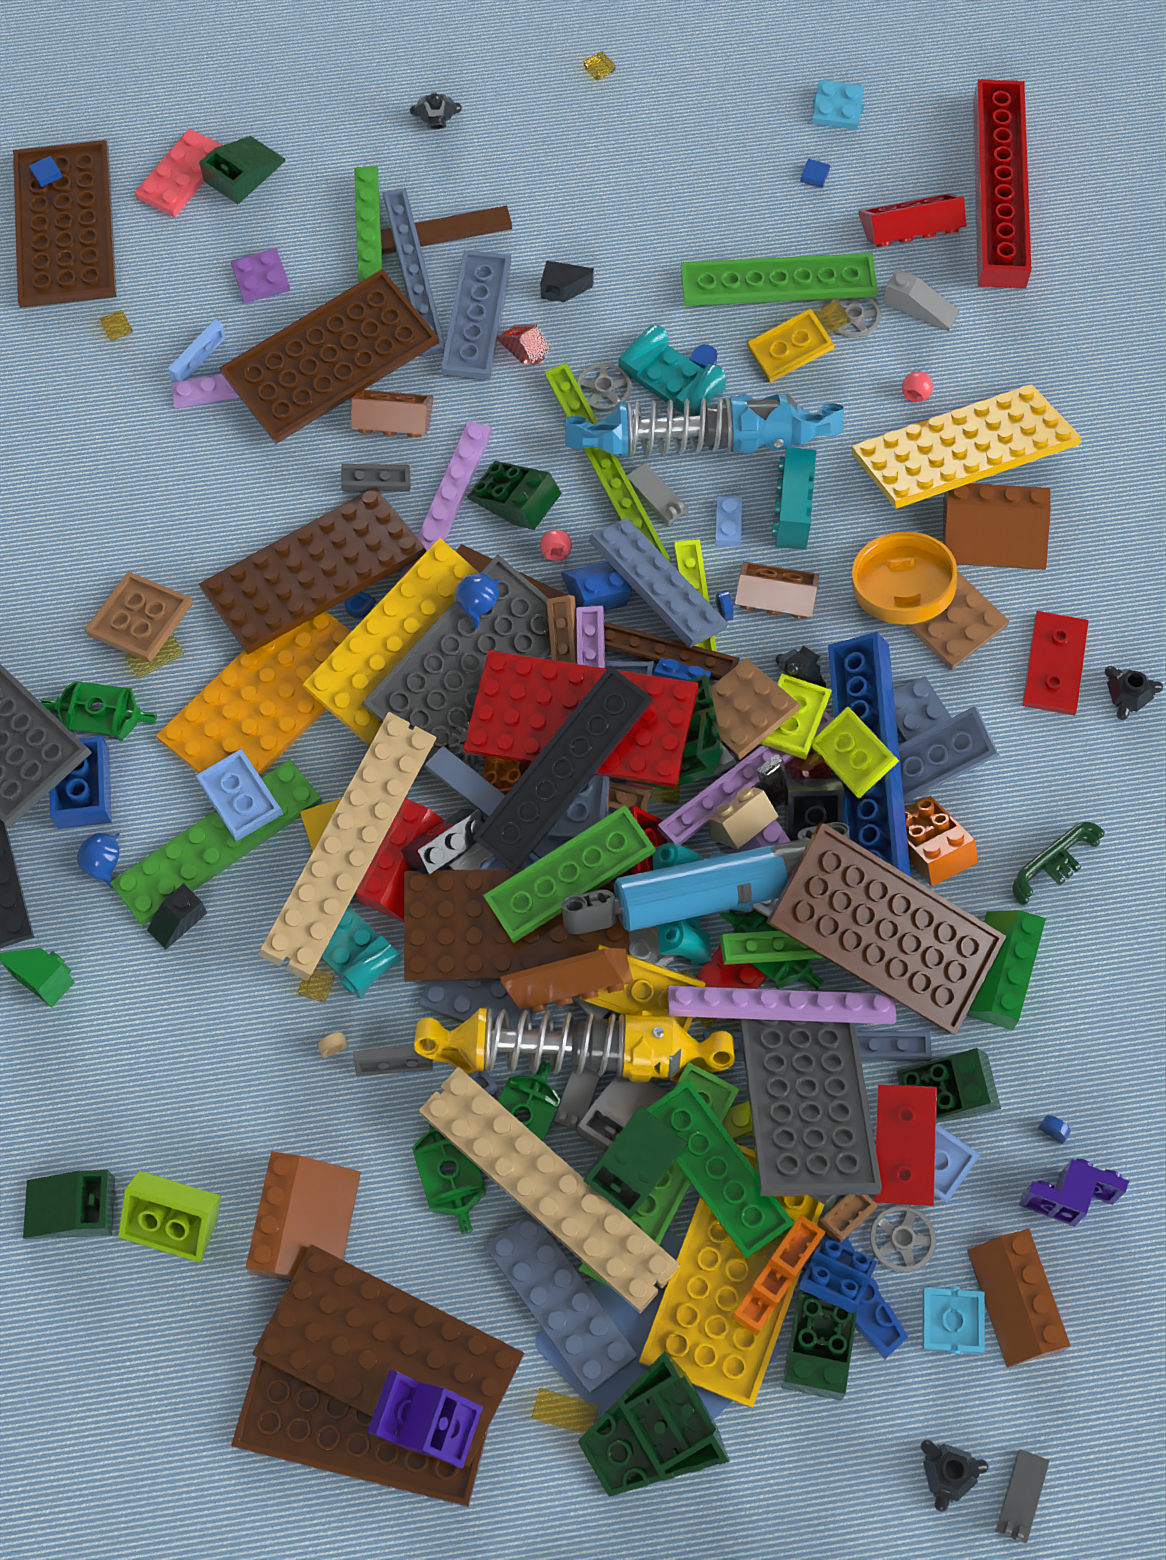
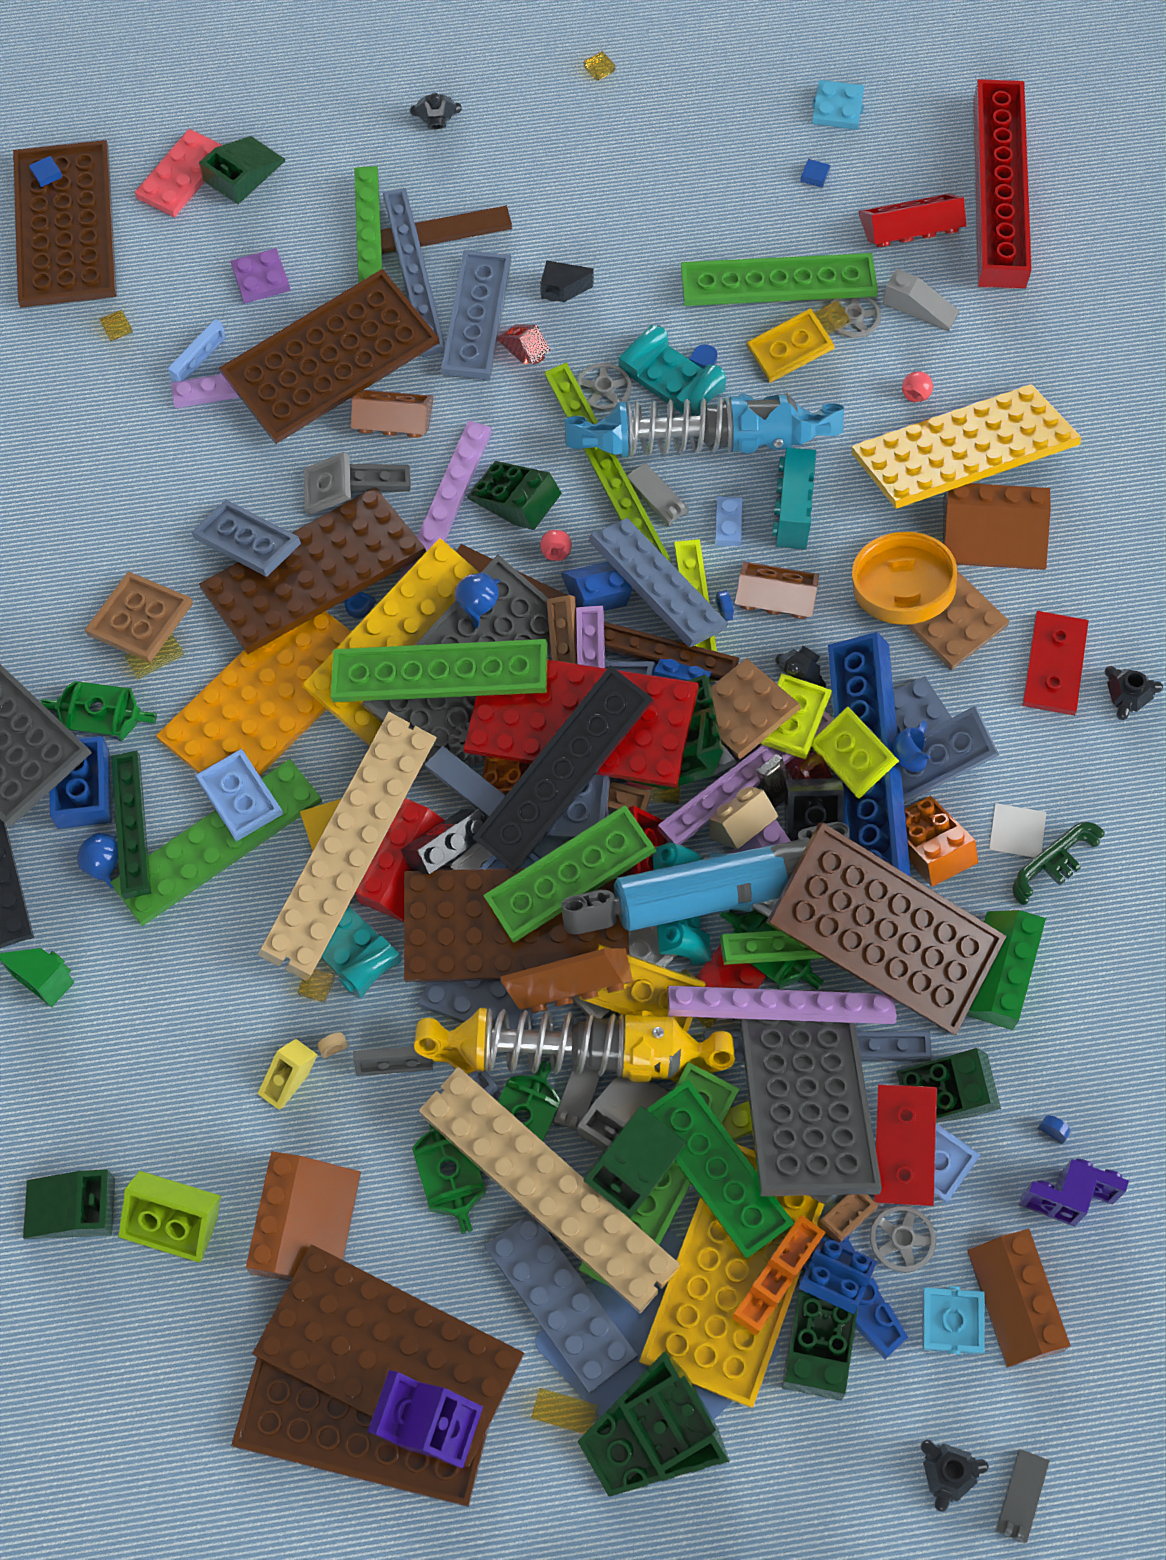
(130, 825): none -> dark green plate
(176, 916): black slope -> none
(246, 537): none -> sand blue plate
(287, 1073): none -> light yellow slope
(327, 483): none -> light grey tile
(439, 670): none -> bright green plate
(909, 748): none -> blue hair
(1017, 830): none -> white sticker

